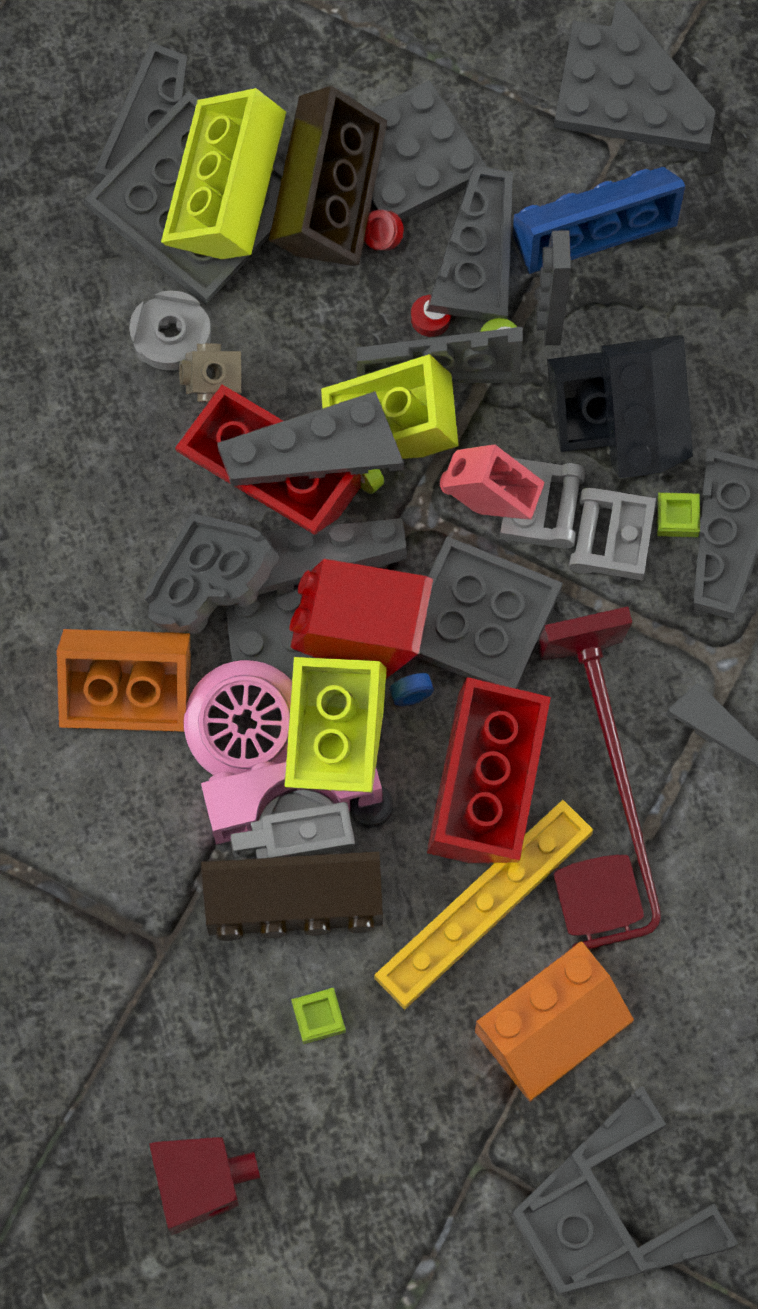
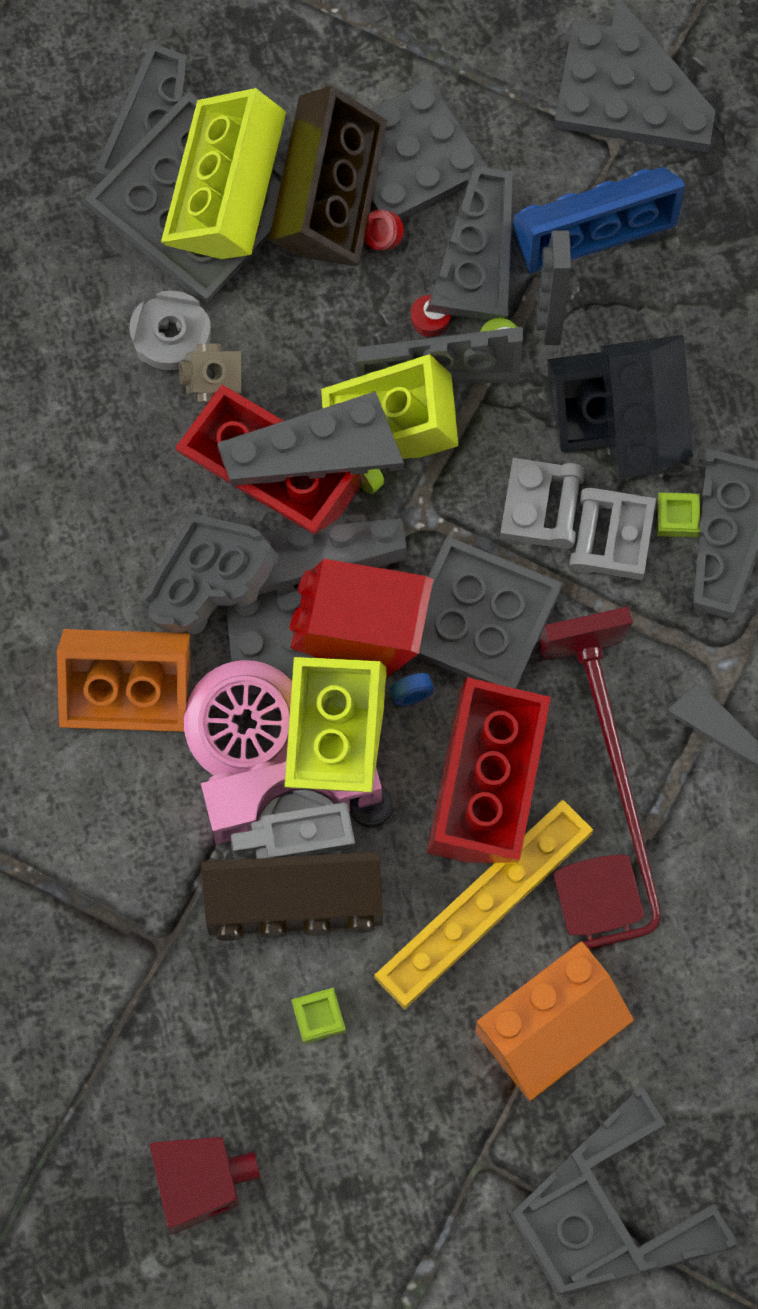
(479, 480): coral torso -> none

